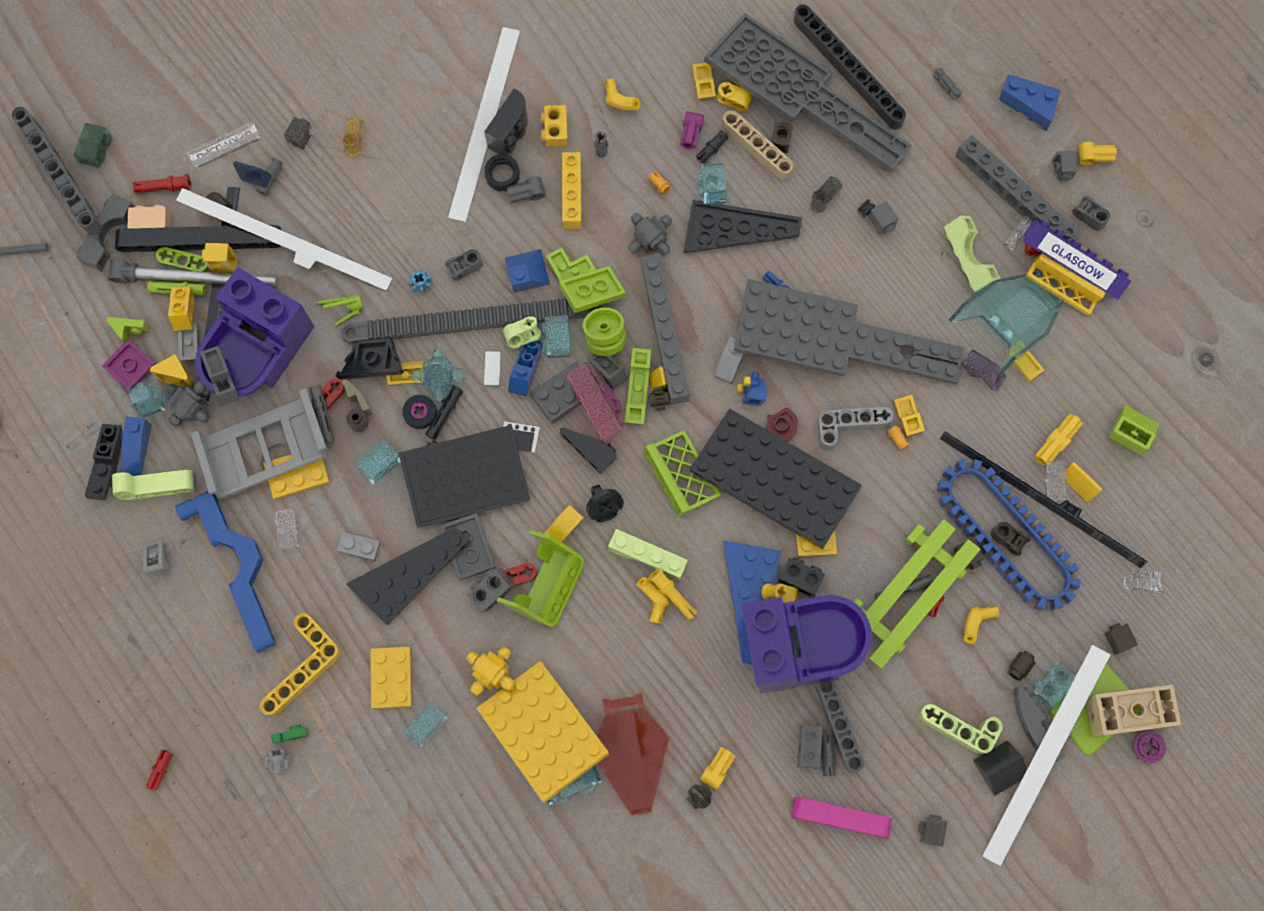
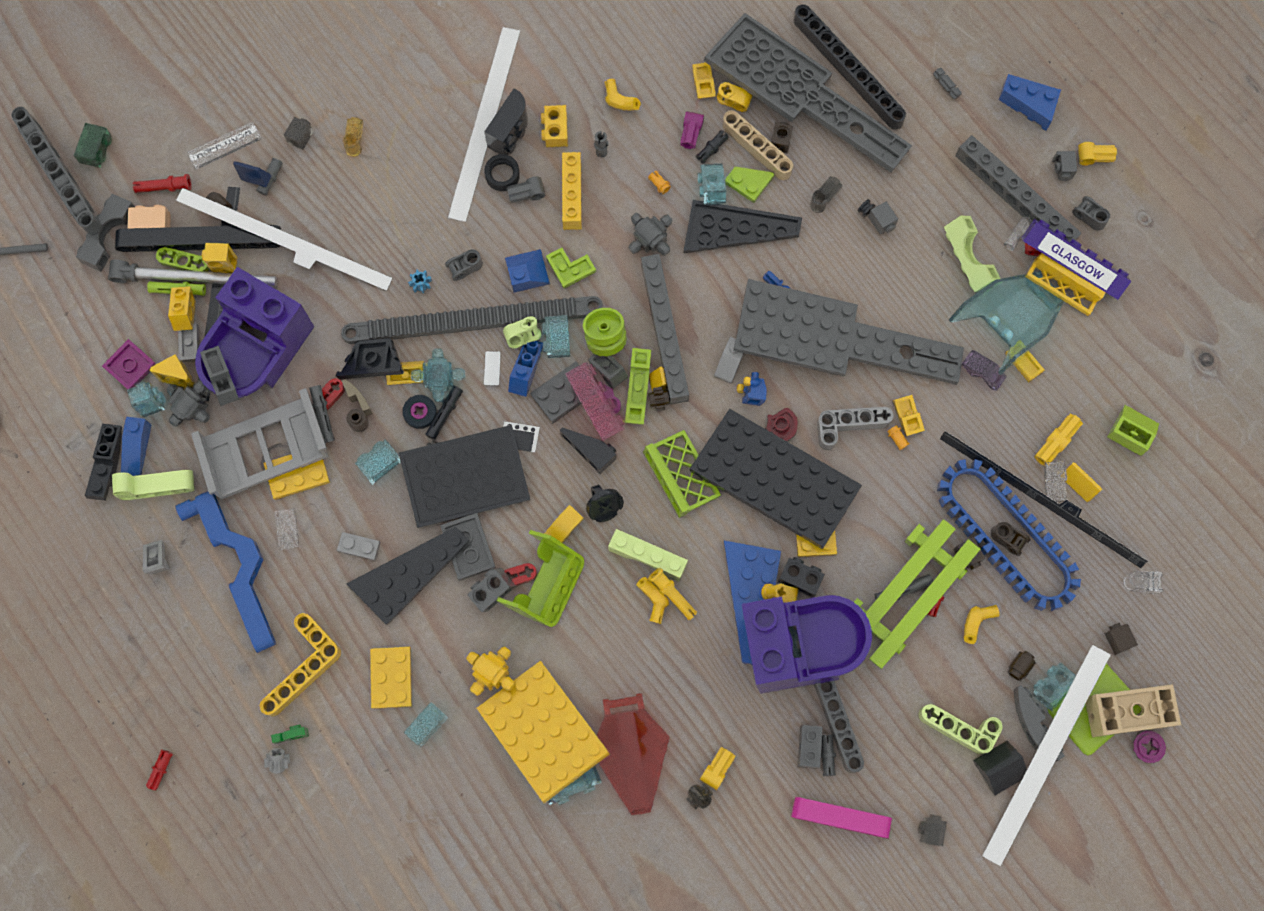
(124, 327): lime slope -> none
(352, 302): lime plant -> none
(592, 289): lime plate -> none
(748, 182): none -> lime wing

